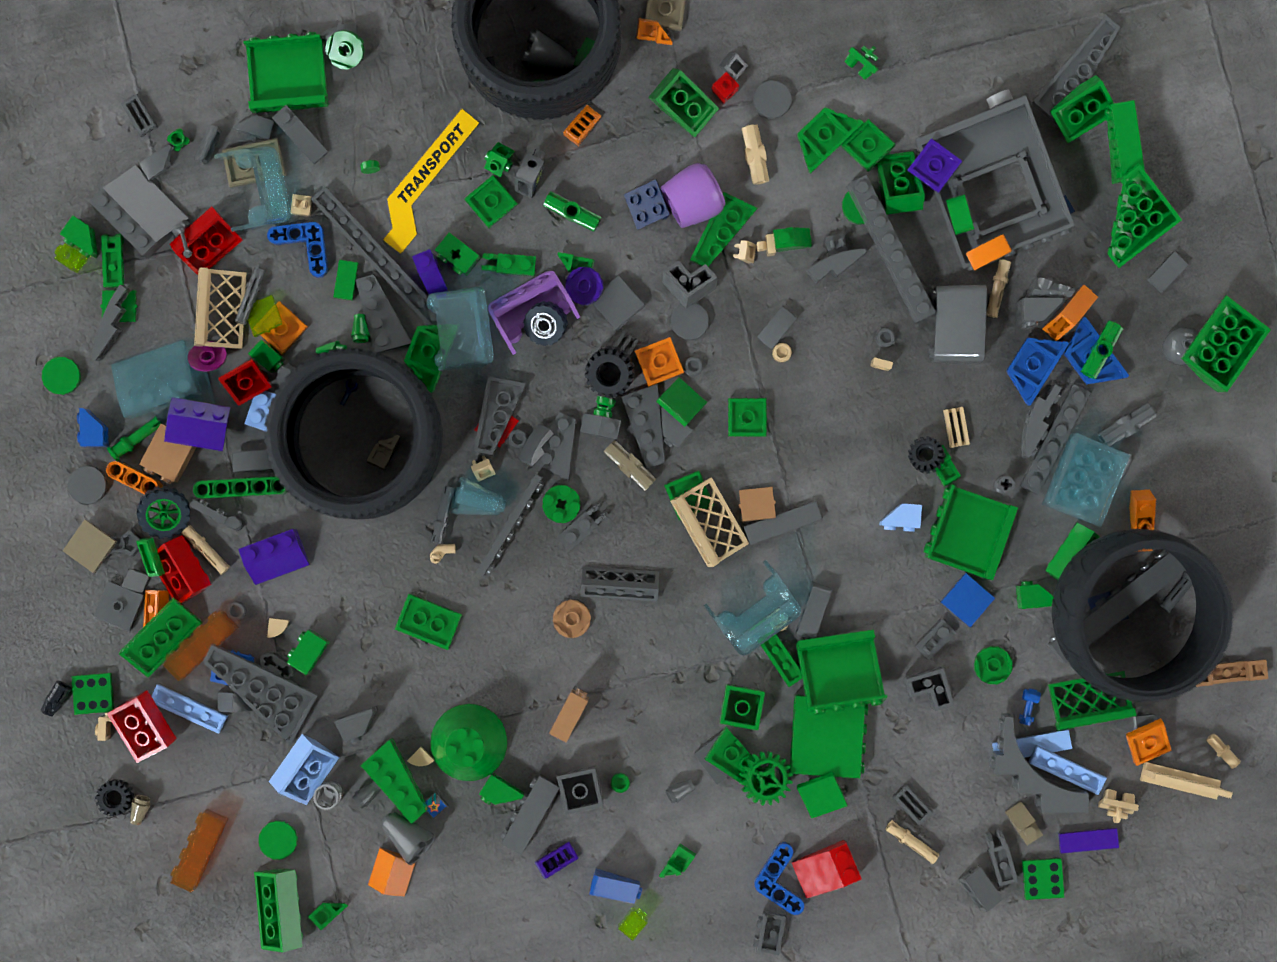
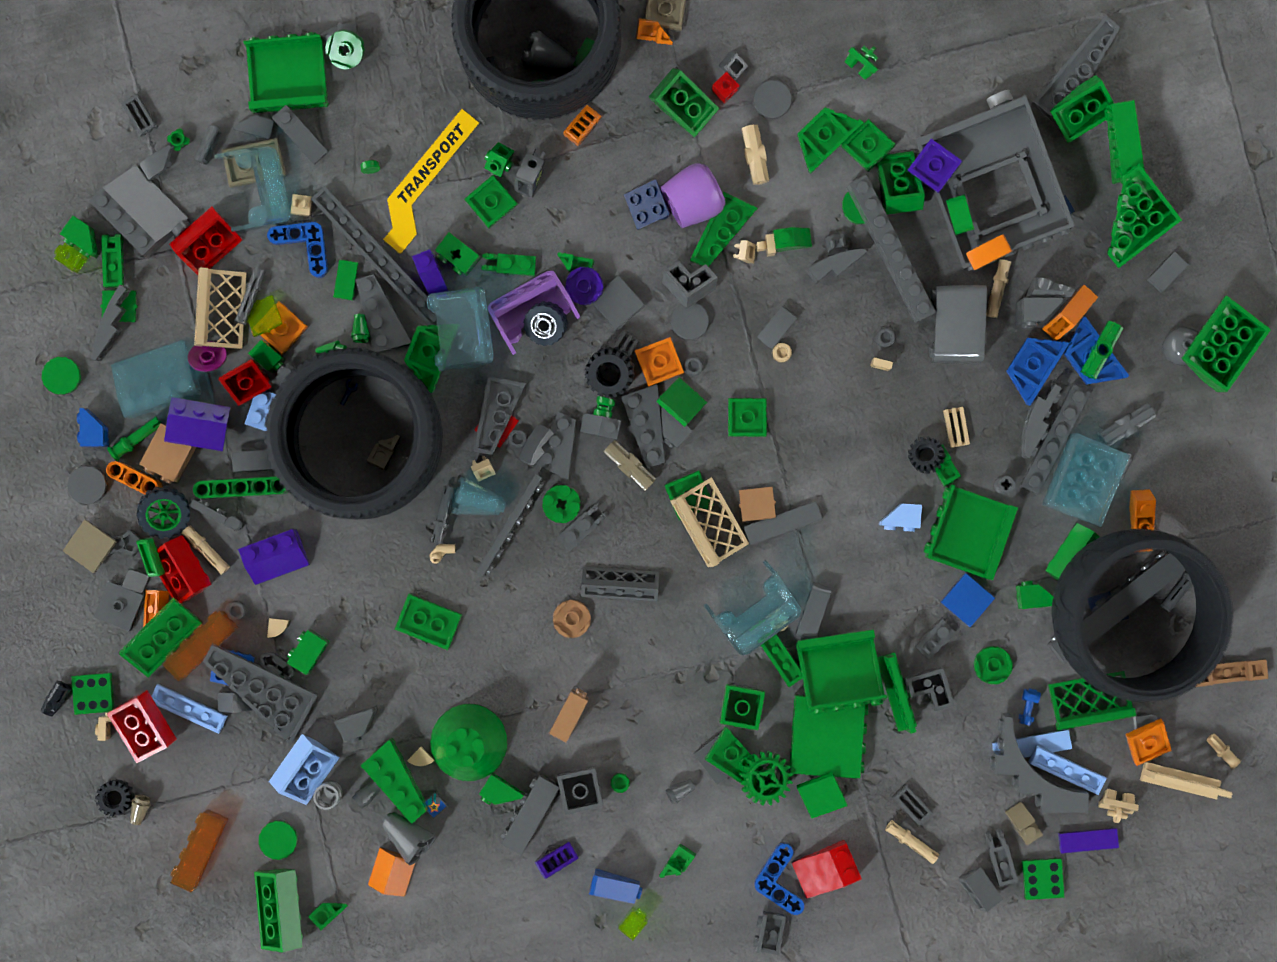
(187, 253): dark grey hinge -> none
(583, 217): green piece -> none
(897, 693): none -> green fence

